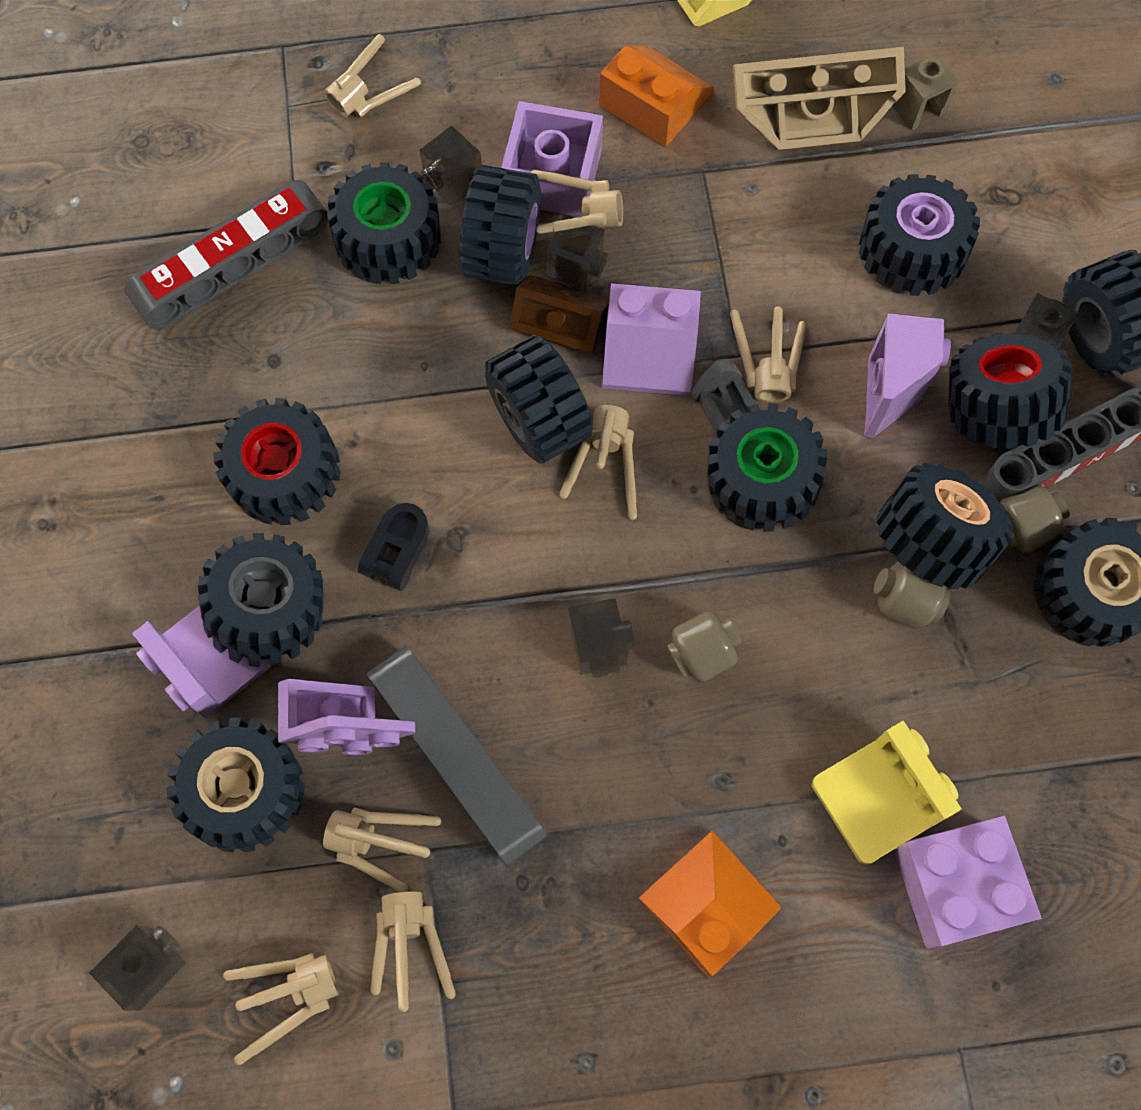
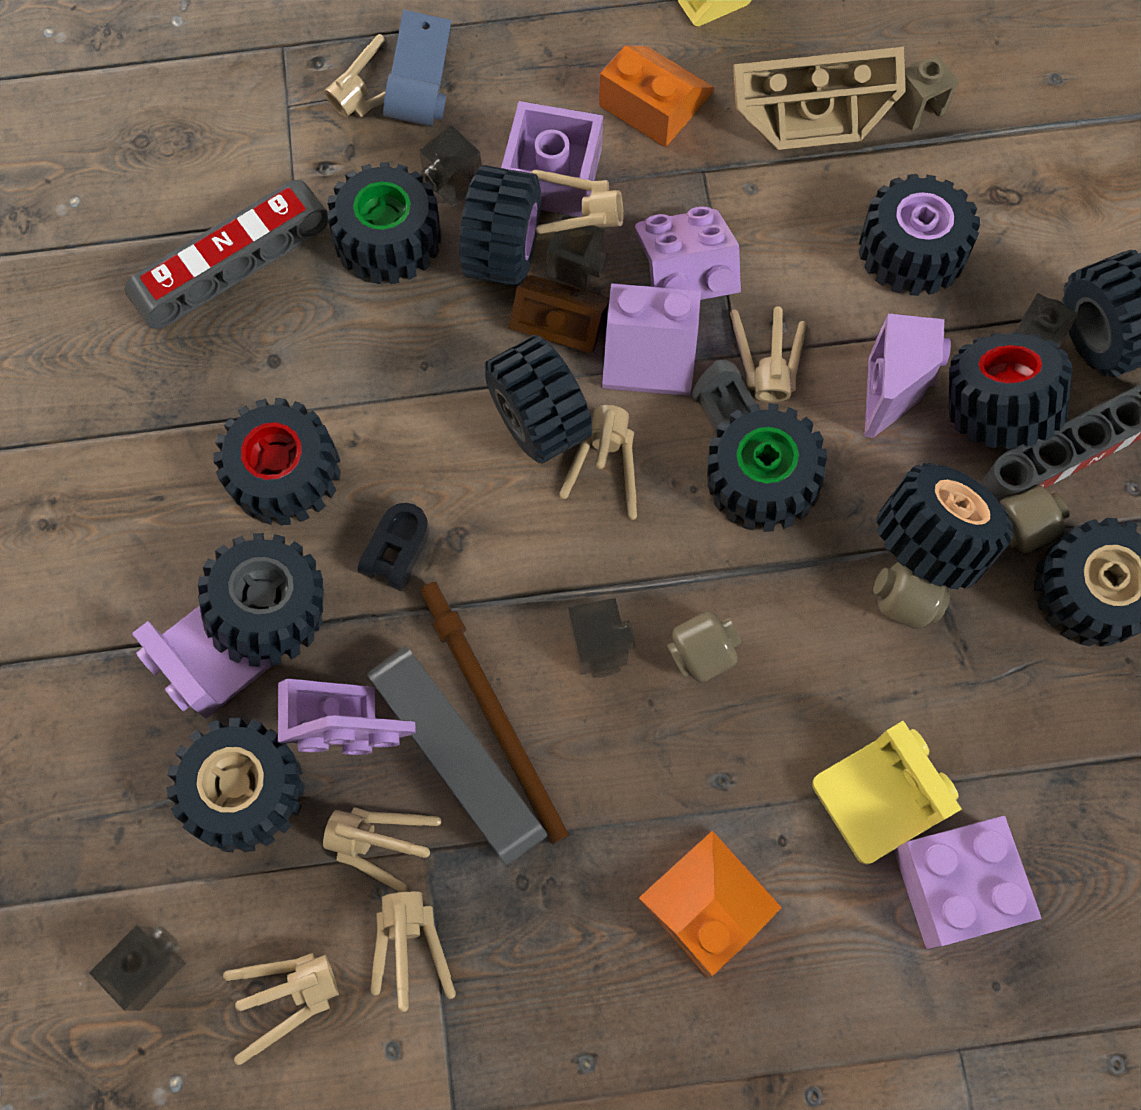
(417, 70): none -> sand blue door
(450, 629): none -> reddish brown bar
(691, 252): none -> lavender bracket

